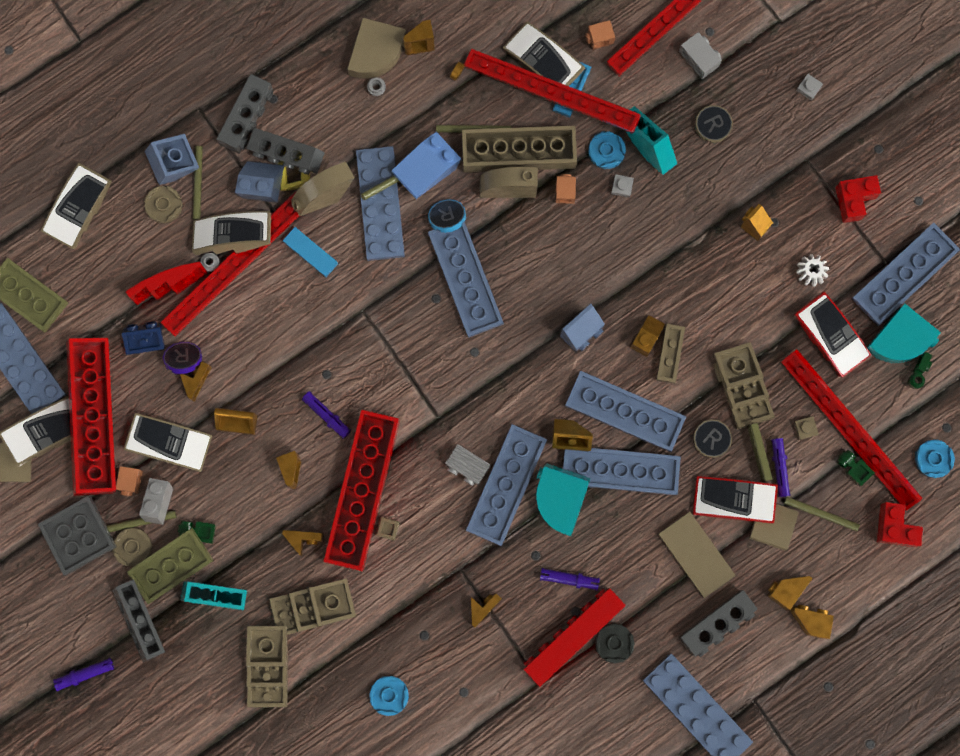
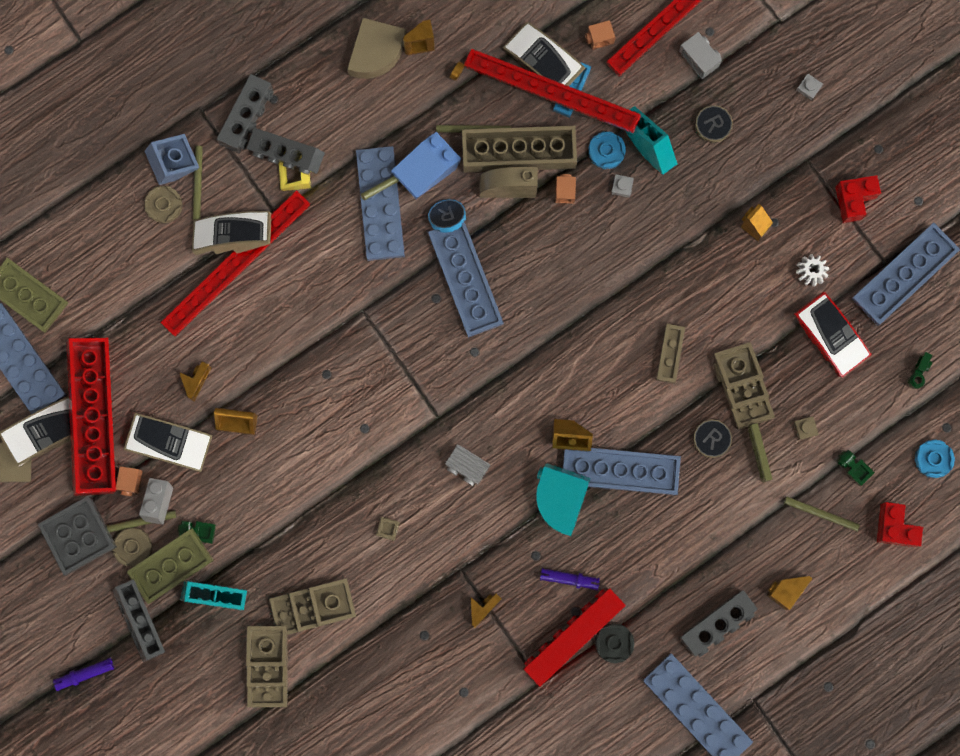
(76, 205): slope -> none
(143, 338): dark blue bracket -> none
(173, 279): red slope -> none
(182, 357): tile -> none
(210, 268): light grey plate -> none
(259, 181): sand blue slope -> none
(290, 468): pearl gold tile -> none
(296, 539): pearl gold slope -> none
(310, 252): dark azure tile -> none
(323, 189): dark tan brick -> none
(333, 421): dark purple pin -> none
(362, 490): red brick -> none
(376, 81): light grey plate -> none
(389, 695): dark azure tile -> none
(506, 485): sand blue plate -> none
(582, 329): sand blue slope -> none
(625, 411): sand blue plate -> none
(647, 336): pearl gold slope -> none
(696, 555): dark tan tile -> none
(735, 499): slope -> none
(780, 467): dark purple pin -> none
(780, 532): dark tan slope -> none
(813, 623): pearl gold slope -> none
(851, 429): red plate -> none
(903, 337): teal brick -> none

